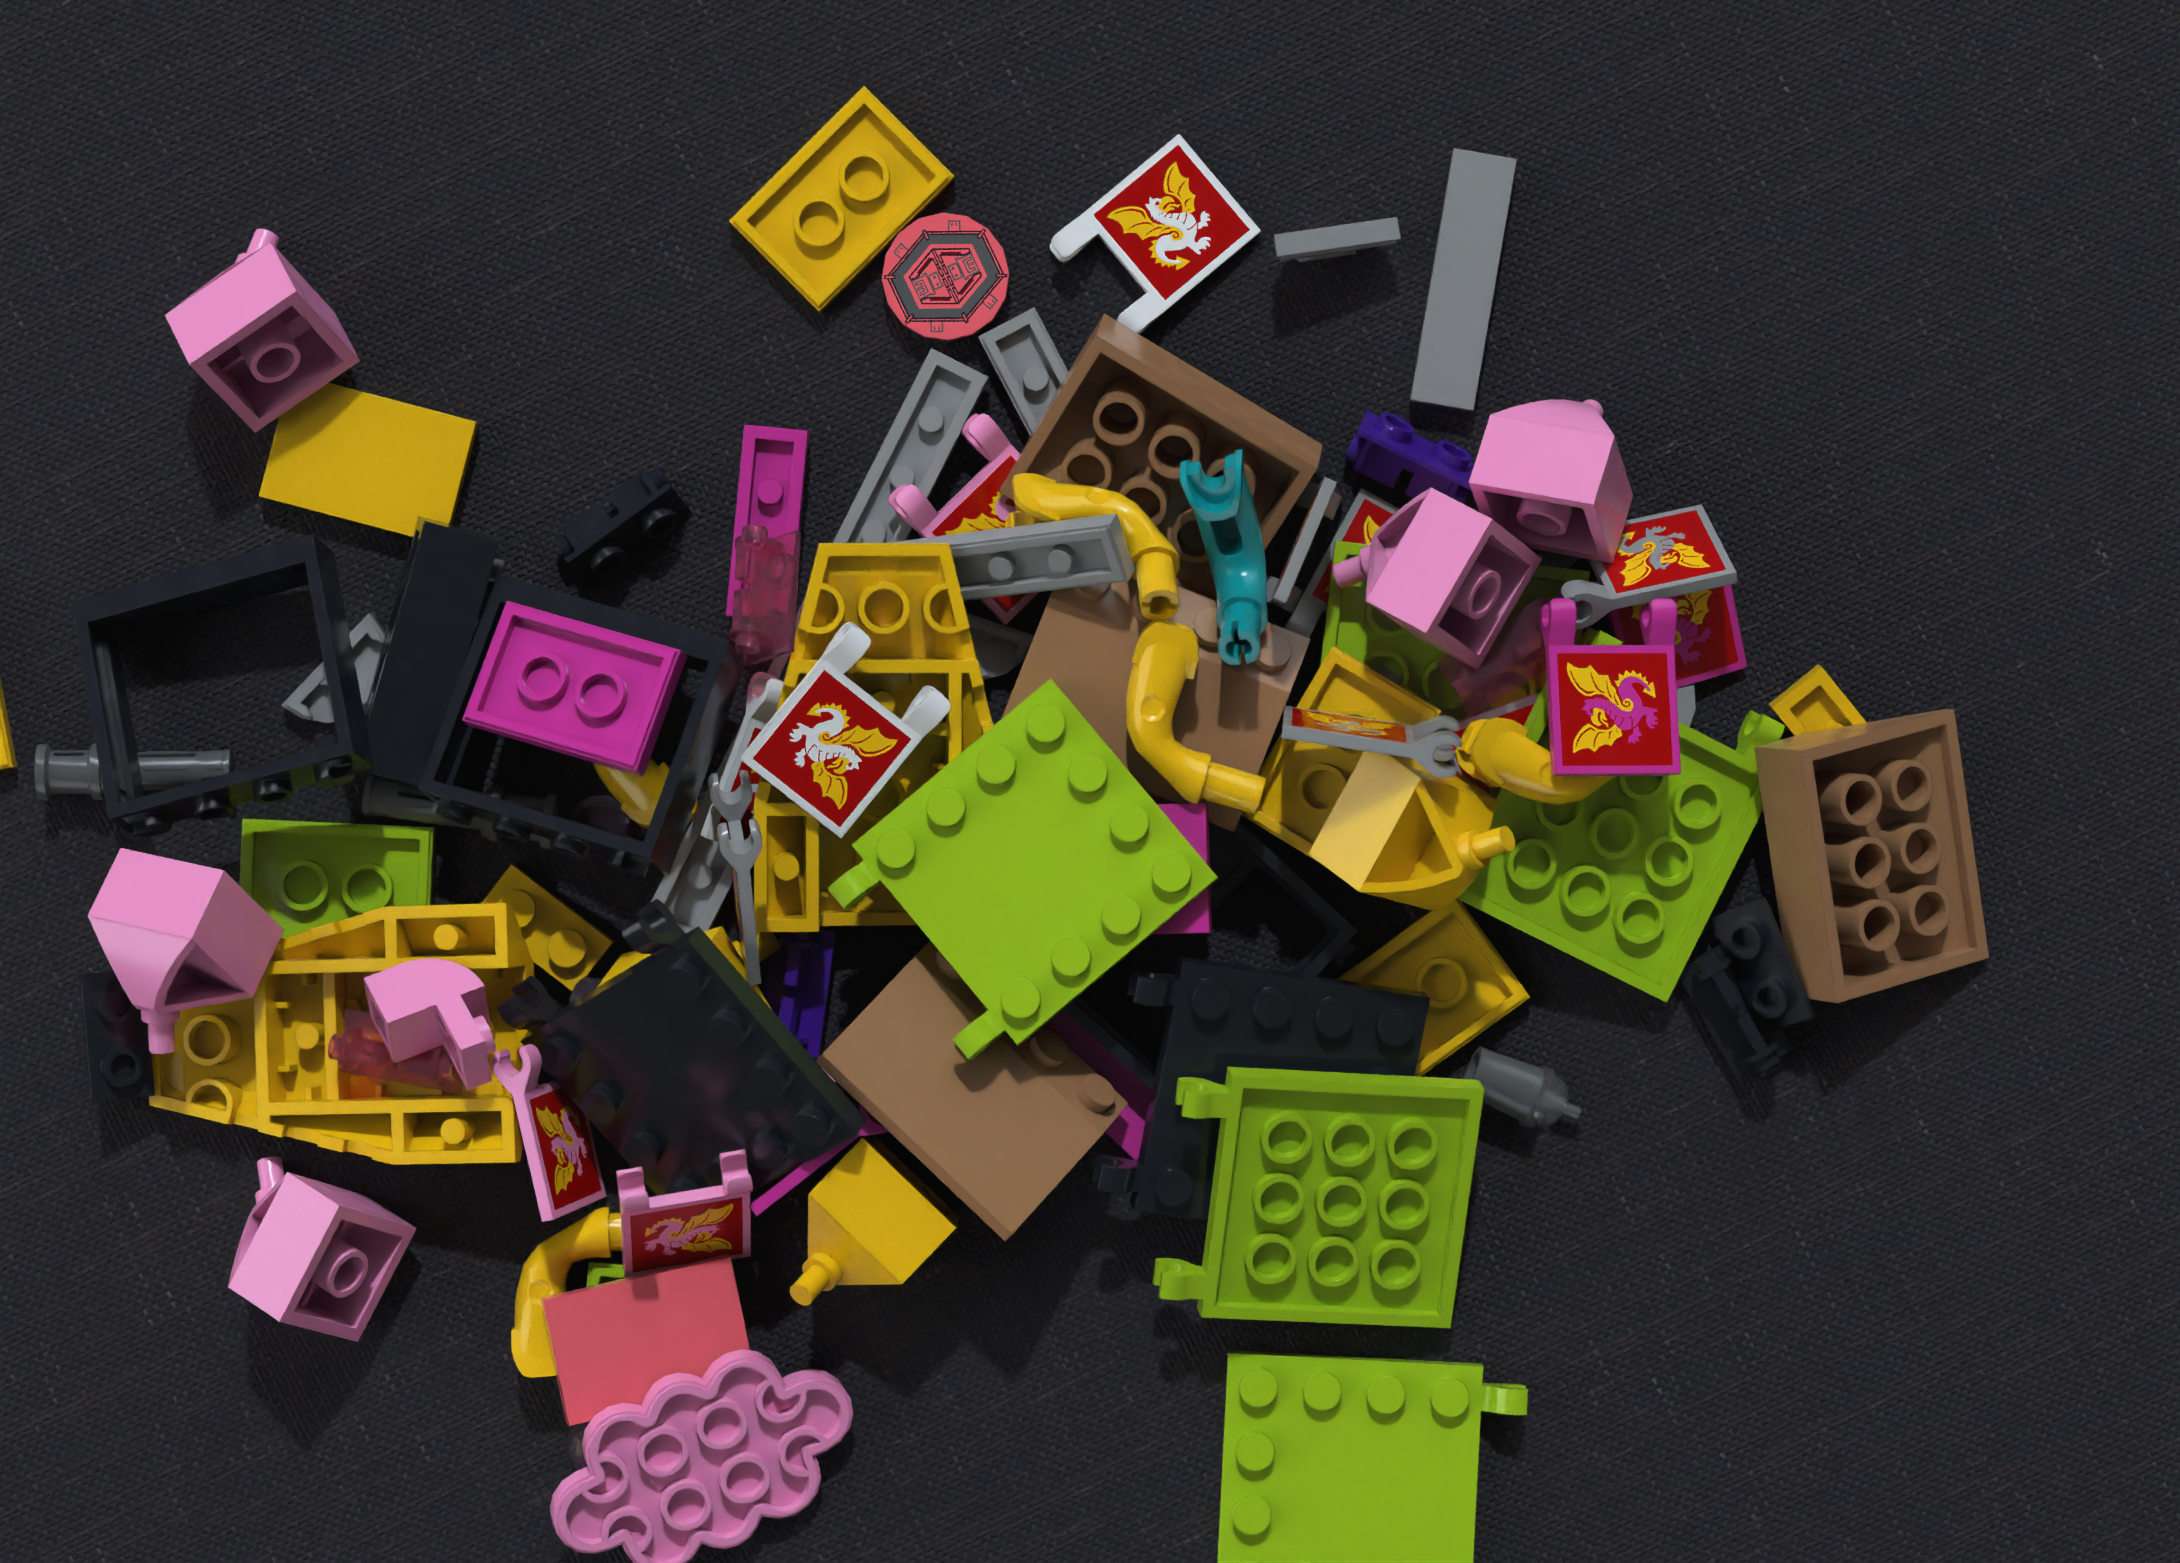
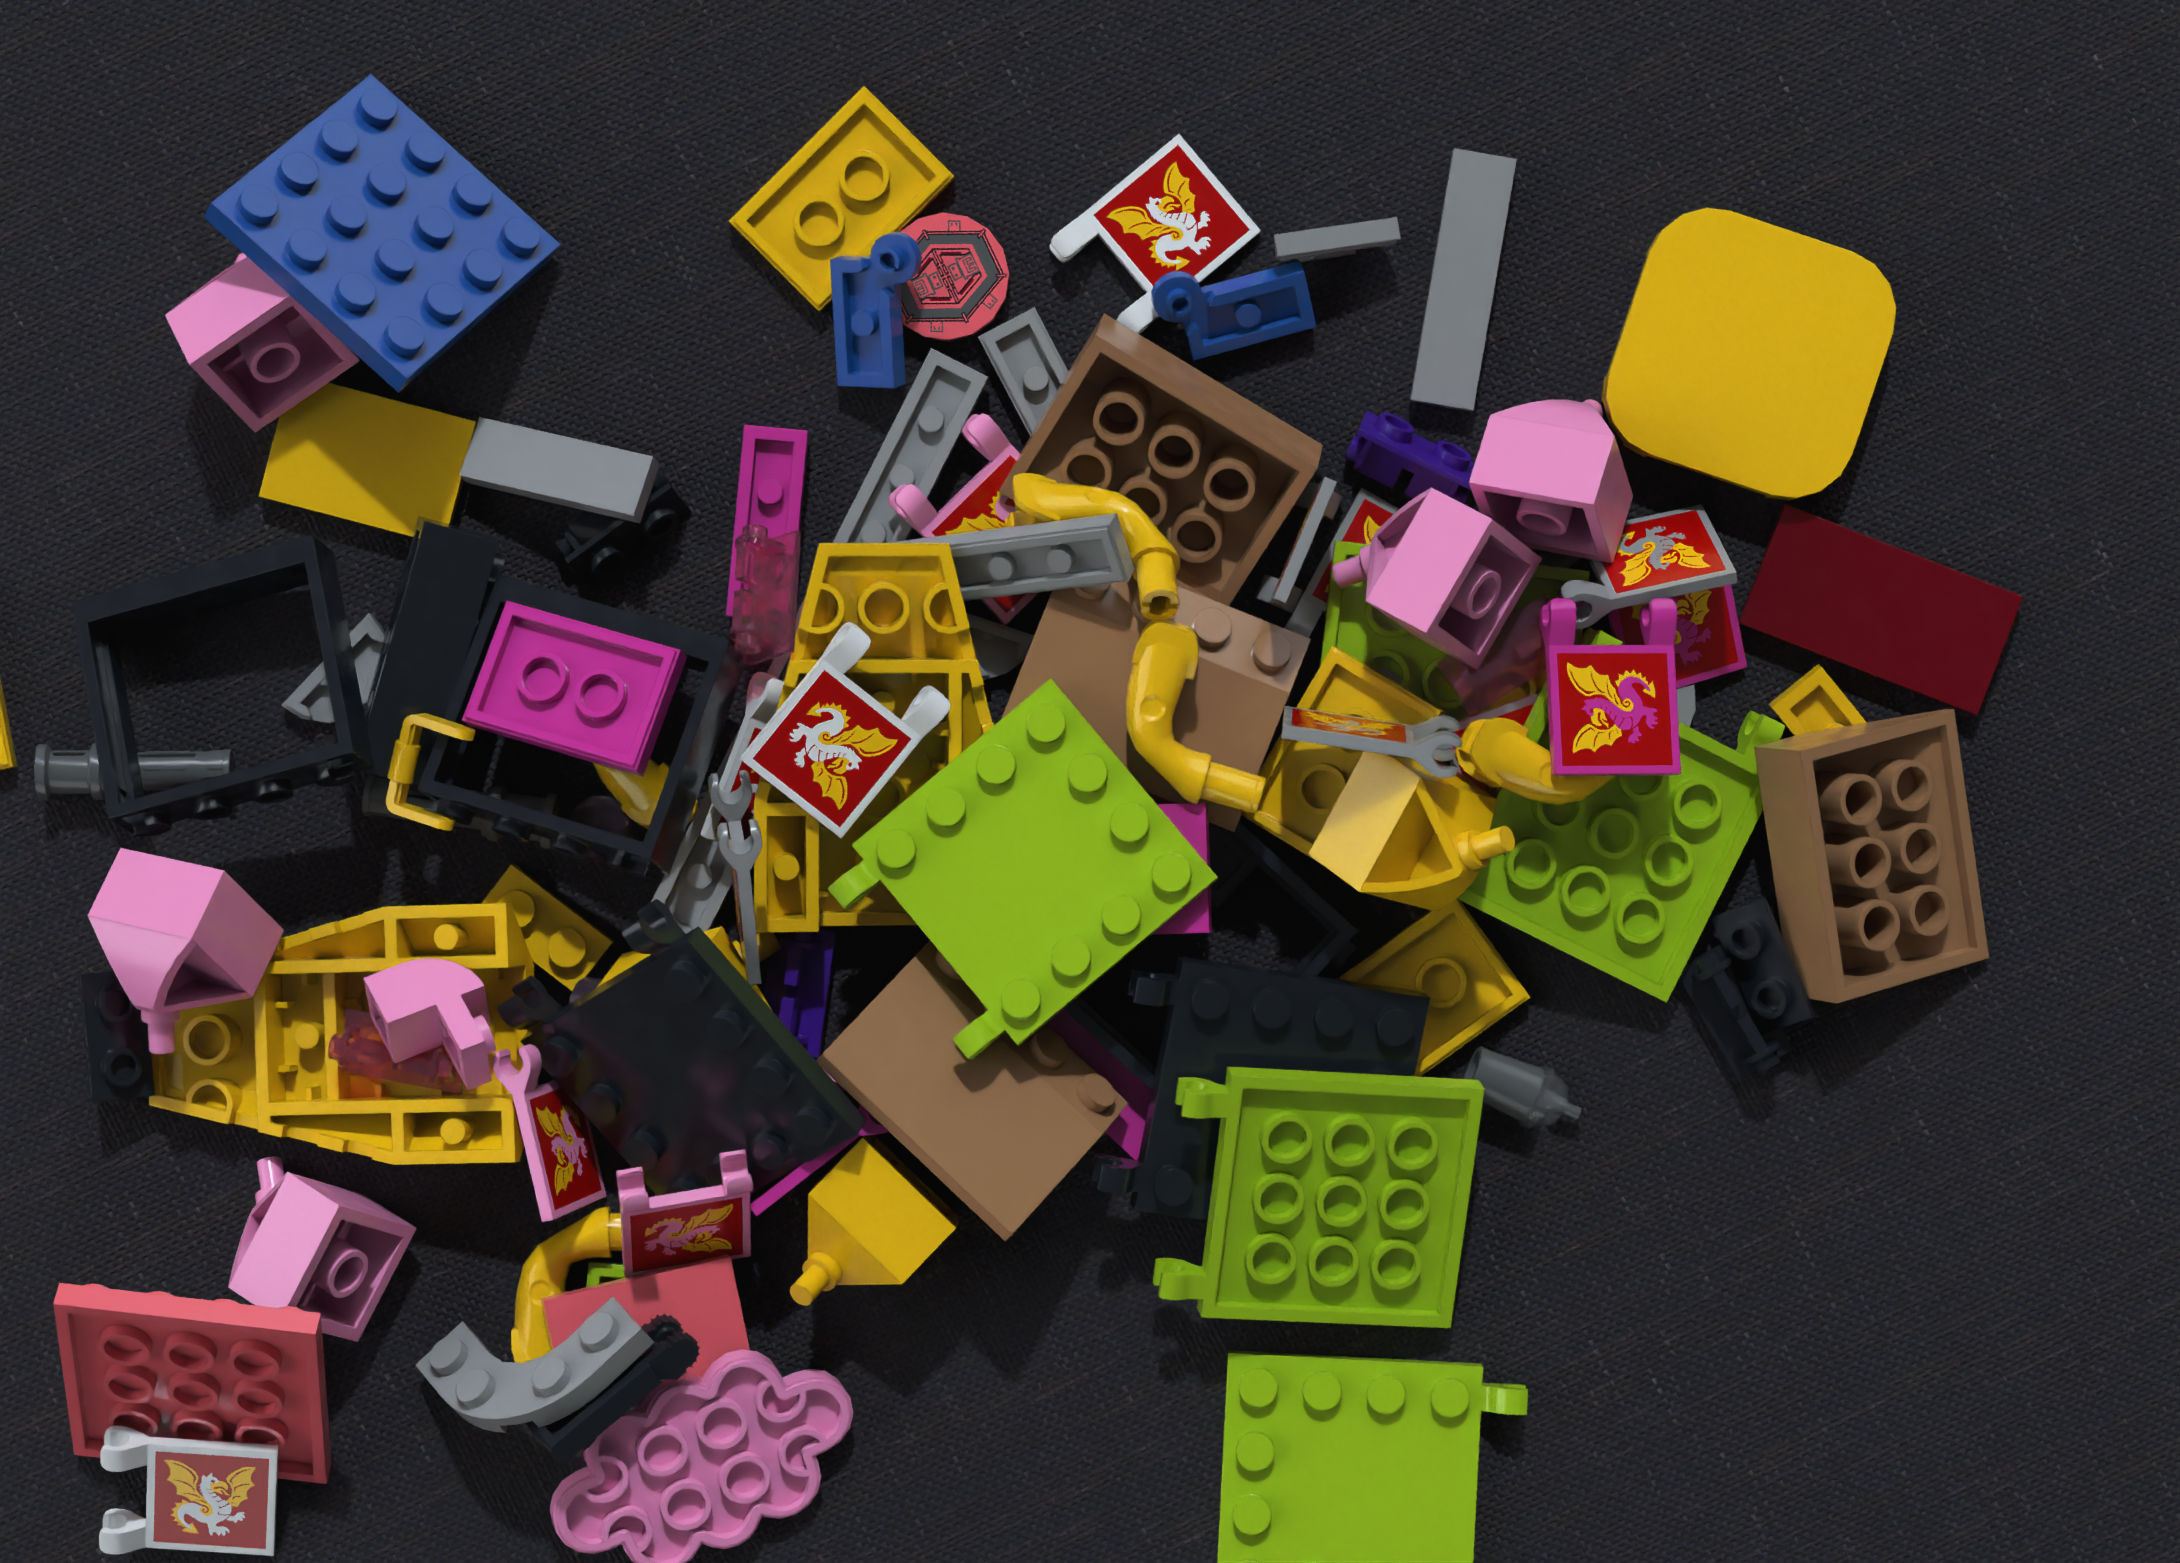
(195, 1373): none -> coral plate
(196, 1495): none -> flag
(334, 870): lime tile -> none
(382, 232): none -> blue plate
(404, 765): none -> yellow piece
(539, 1390): none -> light grey plate
(559, 469): none -> light grey tile
(661, 1361): none -> black hinge
(870, 312): none -> blue hinge
(1234, 553): teal piece -> none
(1237, 309): none -> blue hinge
(1749, 353): none -> yellow tile
(1880, 610): none -> dark red tile

